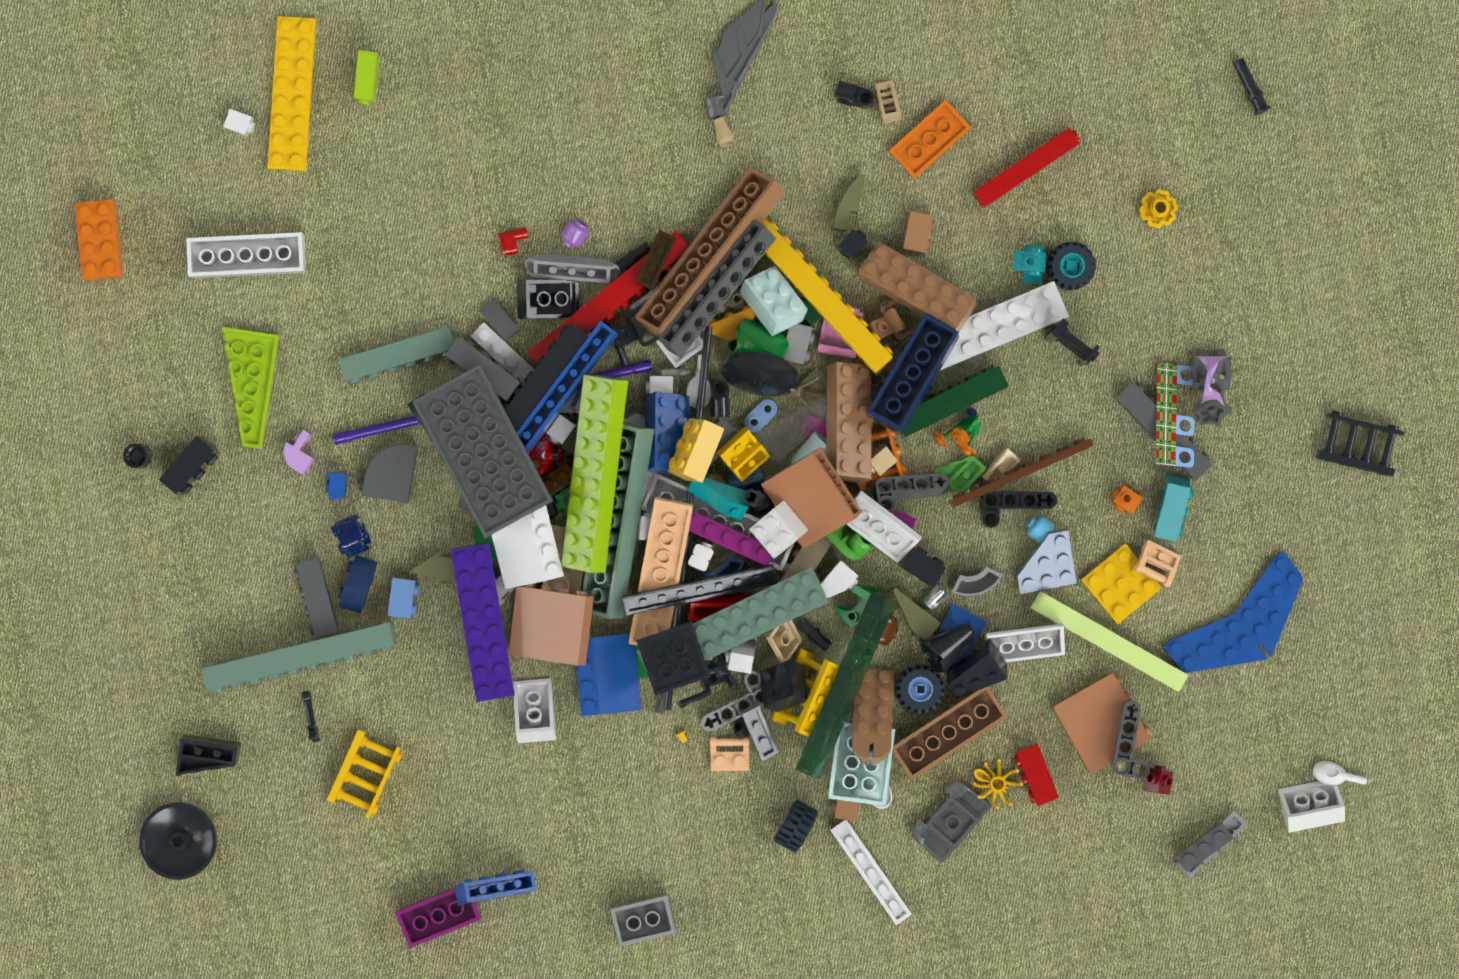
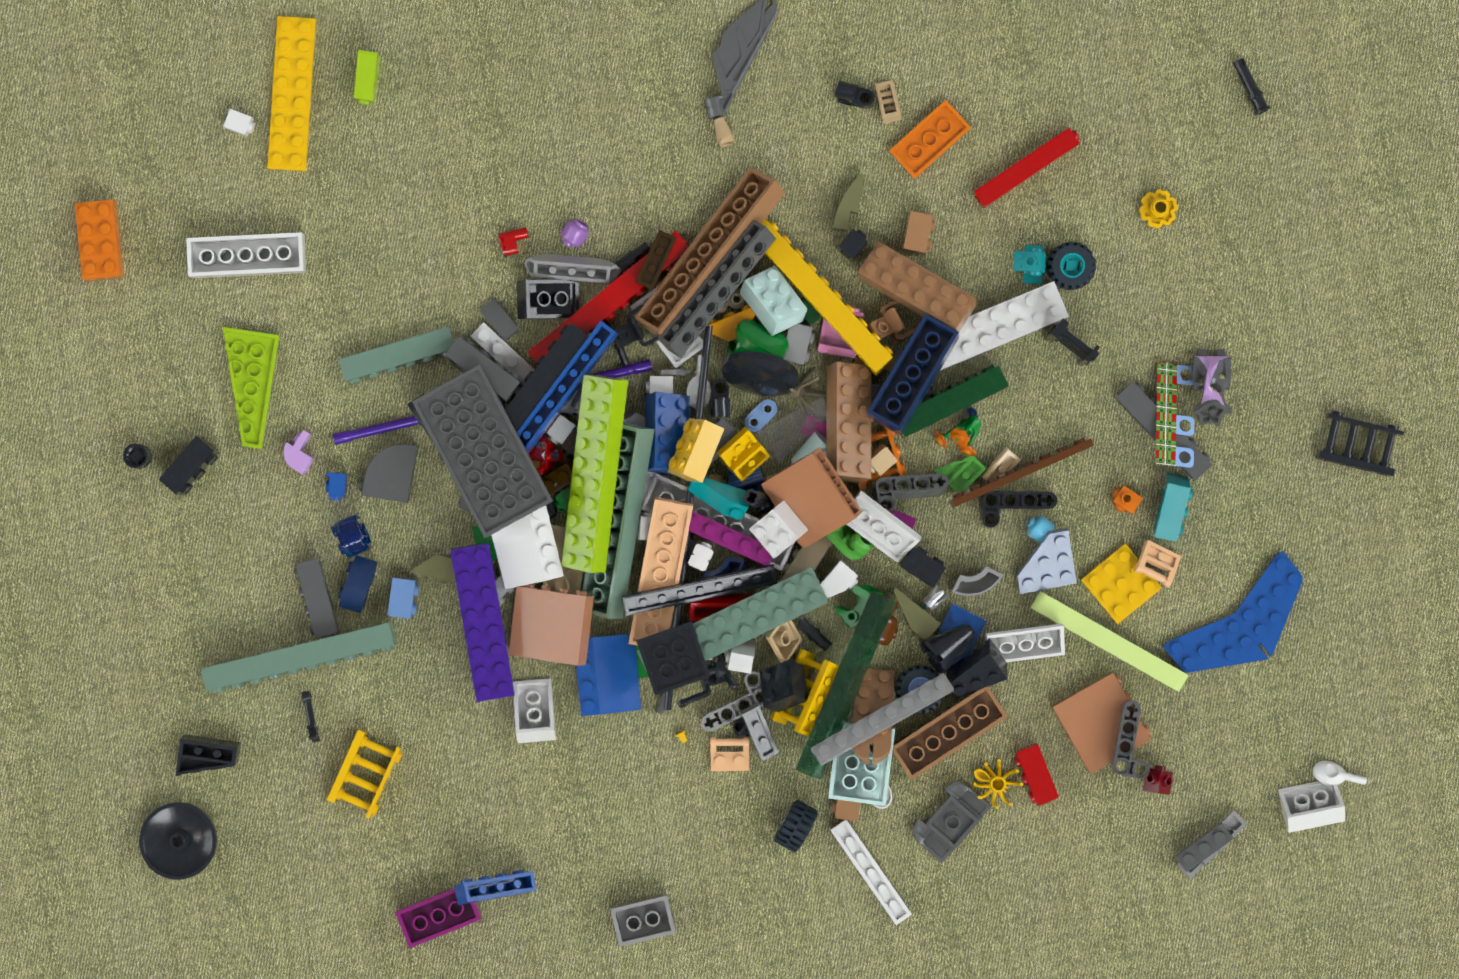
(882, 719): none -> light grey plate

